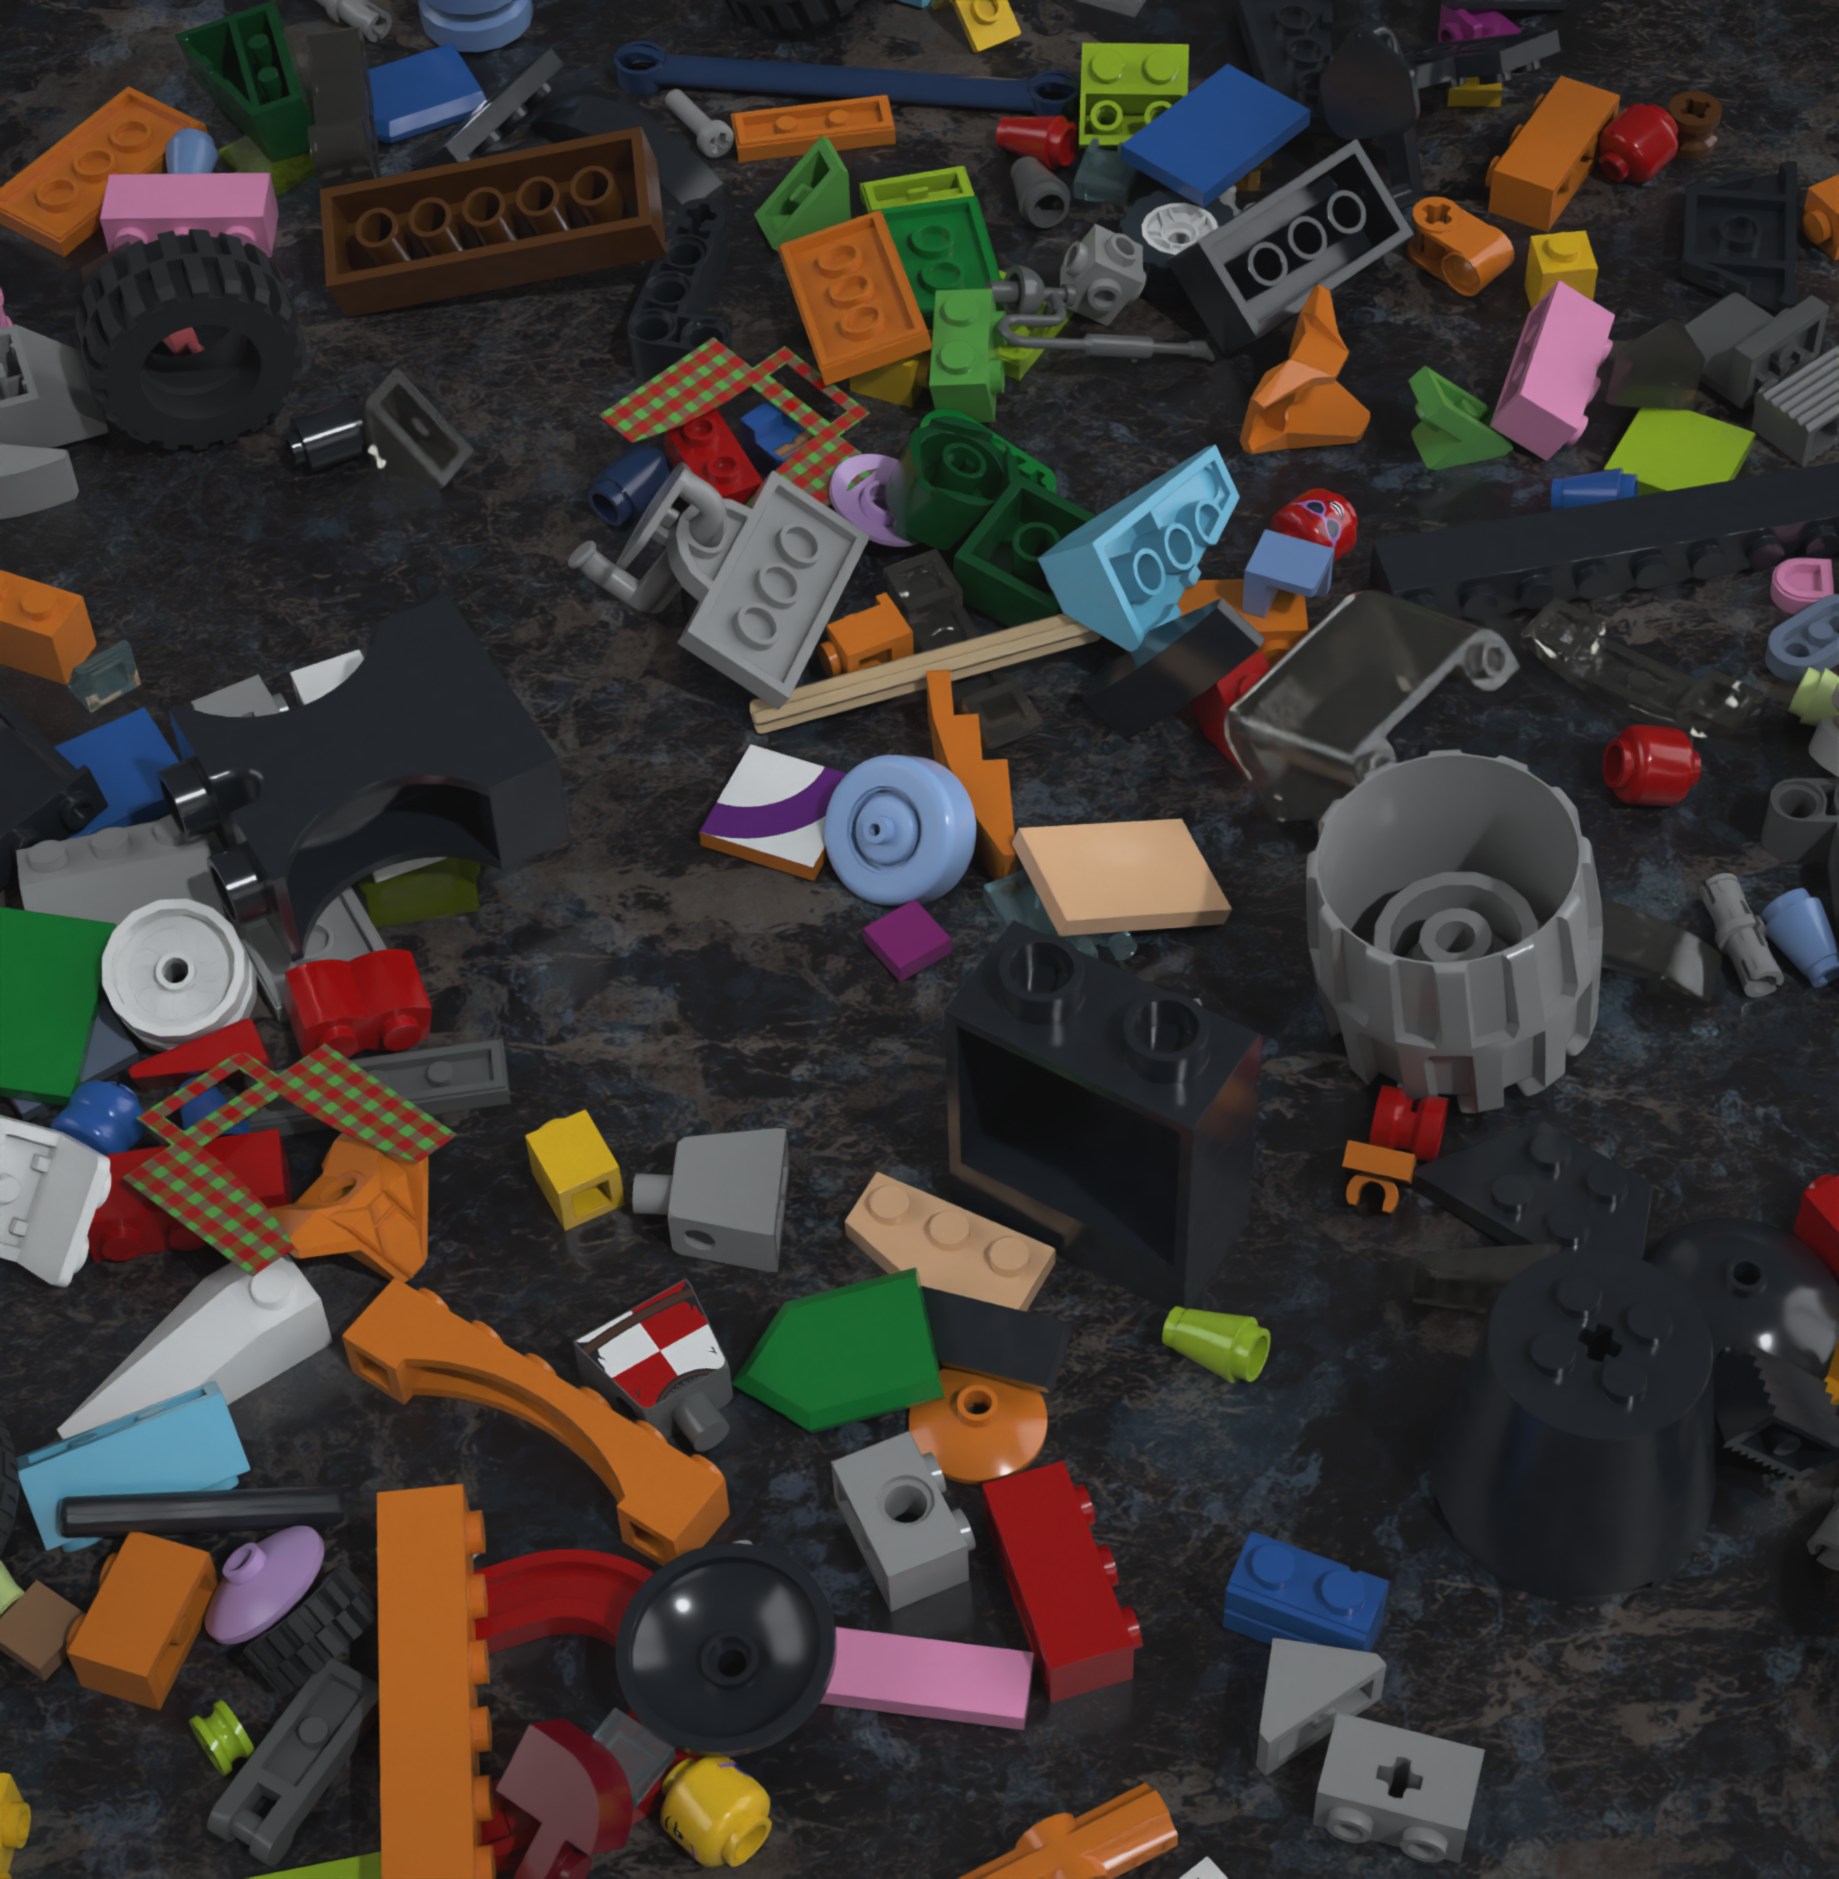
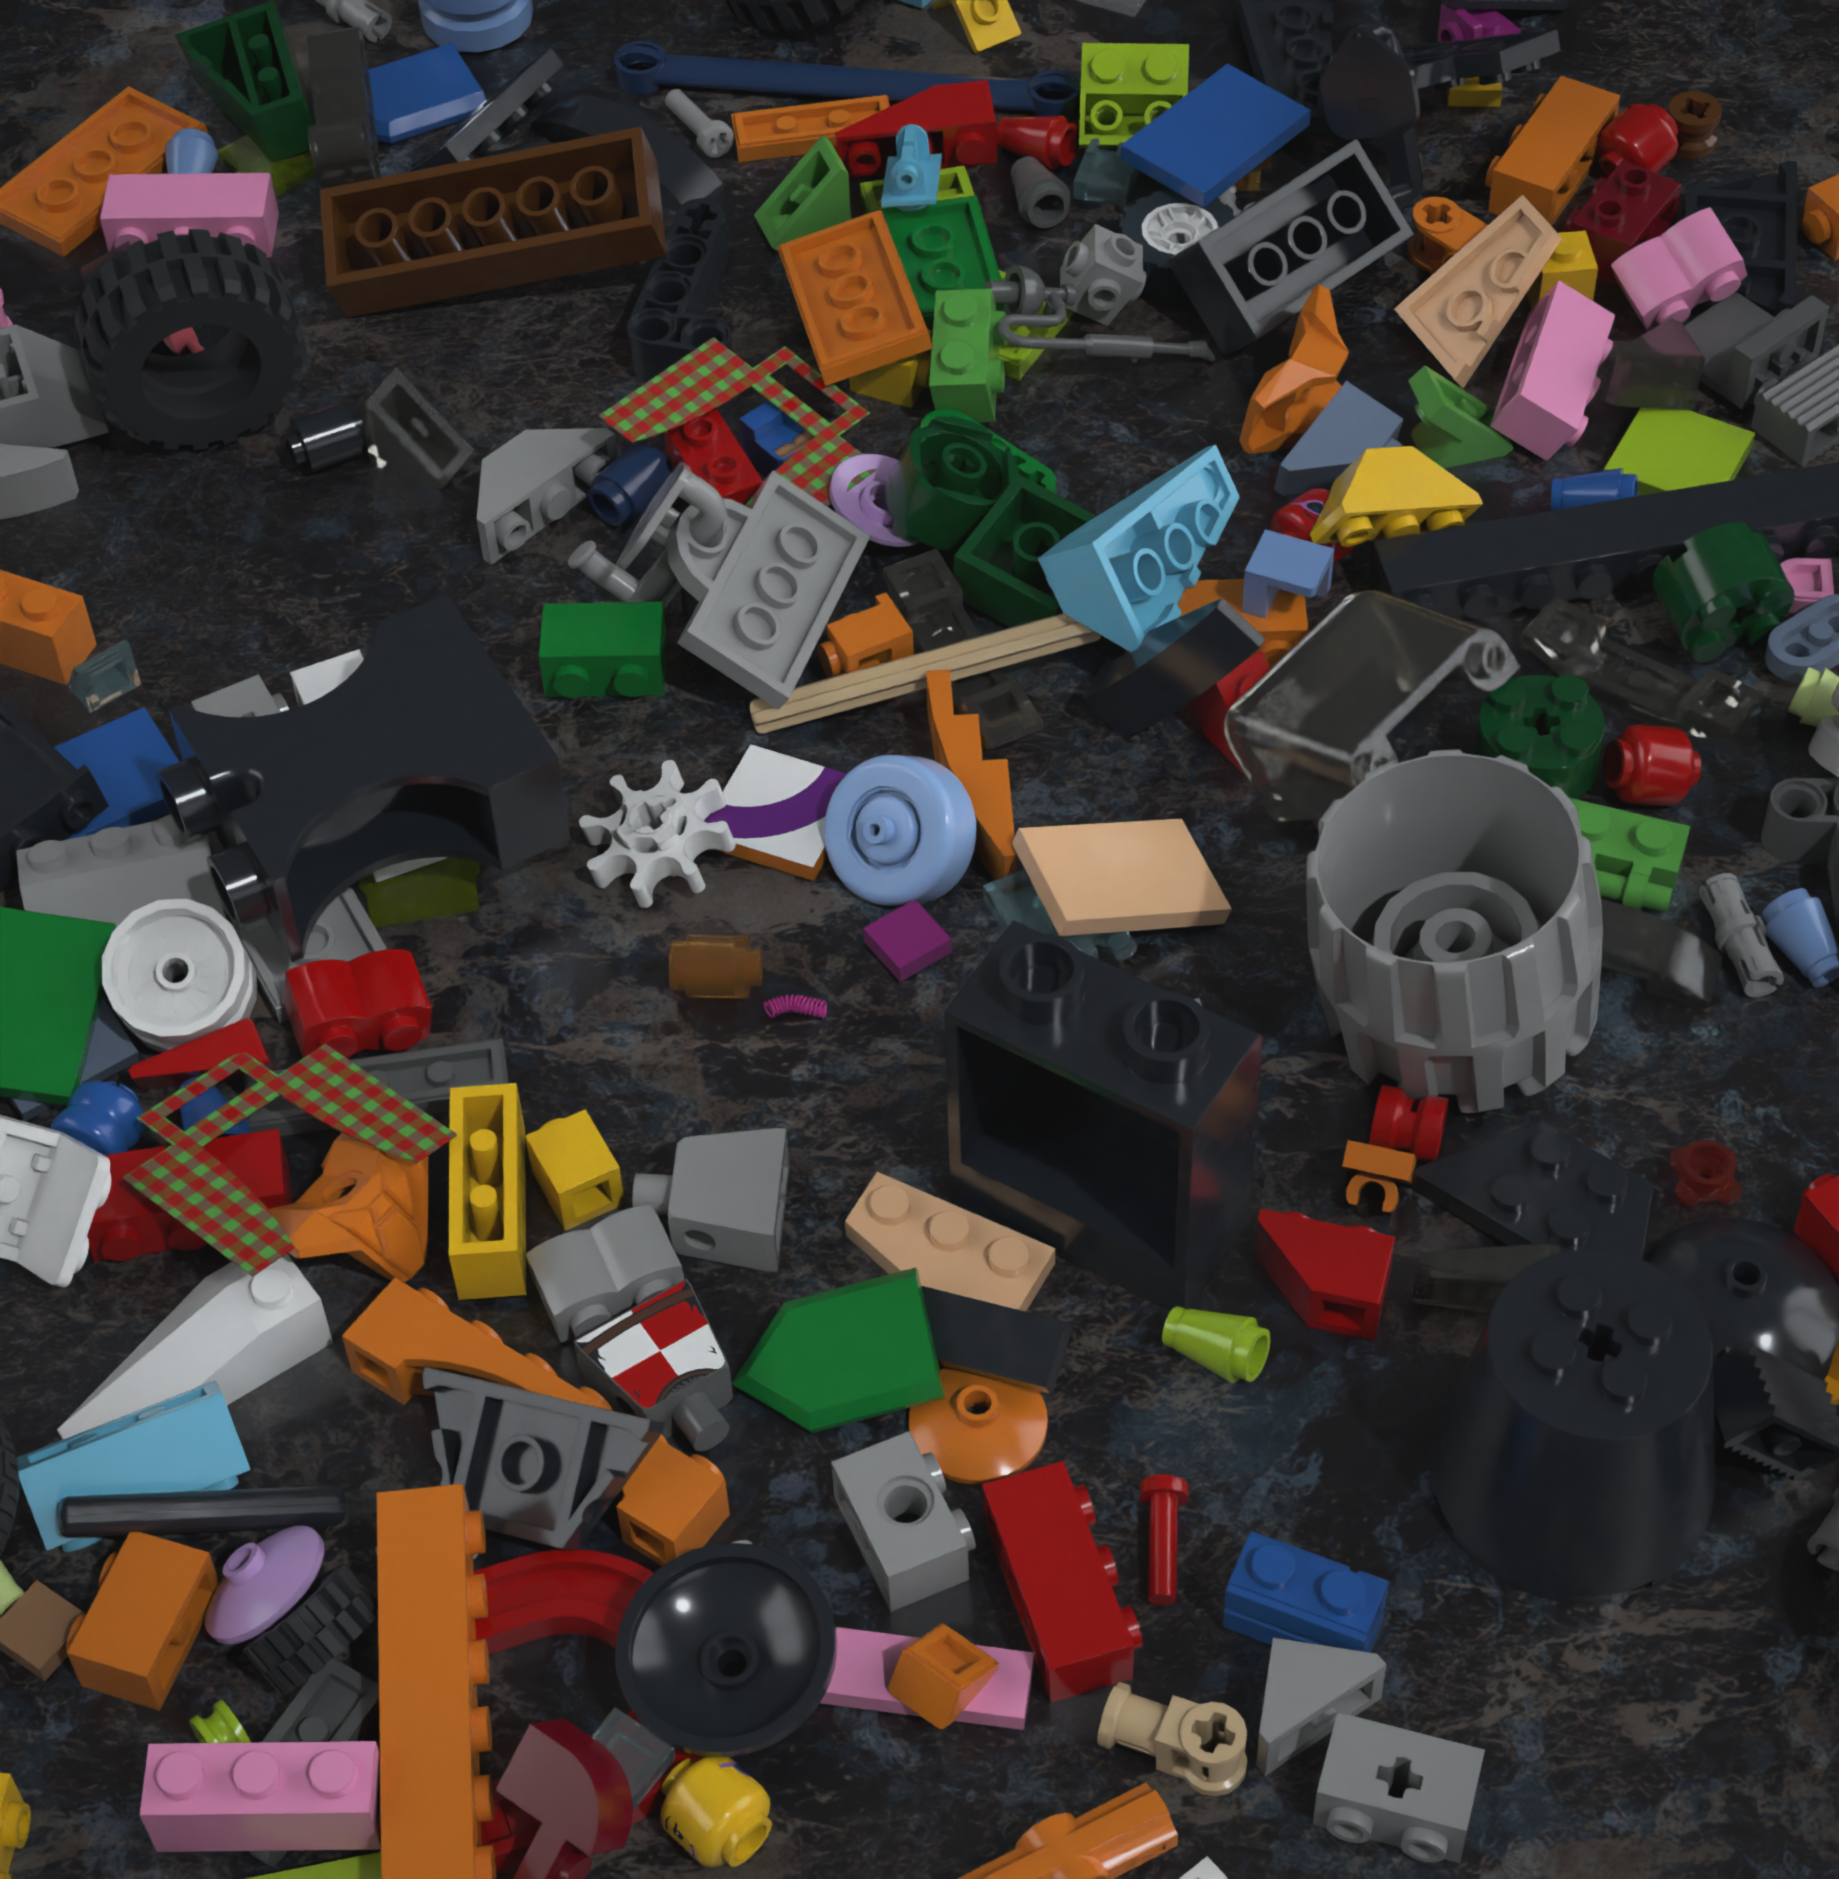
(262, 1796): none -> bright pink brick
(487, 1192): none -> yellow brick
(534, 1459): none -> black wing
(537, 482): none -> light grey slope
(603, 649): none -> green brick
(603, 1270): none -> light grey brick
(657, 833): none -> white gear
(715, 966): none -> clear orange brick
(790, 1005): none -> dark pink leg
(913, 174): none -> medium azure hinge
(941, 1675): none -> orange slope
(954, 115): none -> red slope
(1164, 1496): none -> red piece
(1179, 1737): none -> tan connector
(1327, 1270): none -> red slope
(1336, 440): none -> sand blue slope
(1391, 496): none -> yellow slope
(1479, 288): none -> light nougat wing
(1547, 726): none -> dark green brick
(1625, 213): none -> dark red brick
(1633, 854): none -> bright green plate
(1680, 270): none -> bright pink brick
(1710, 1159): none -> clear red plate
(1723, 590): none -> dark green brick

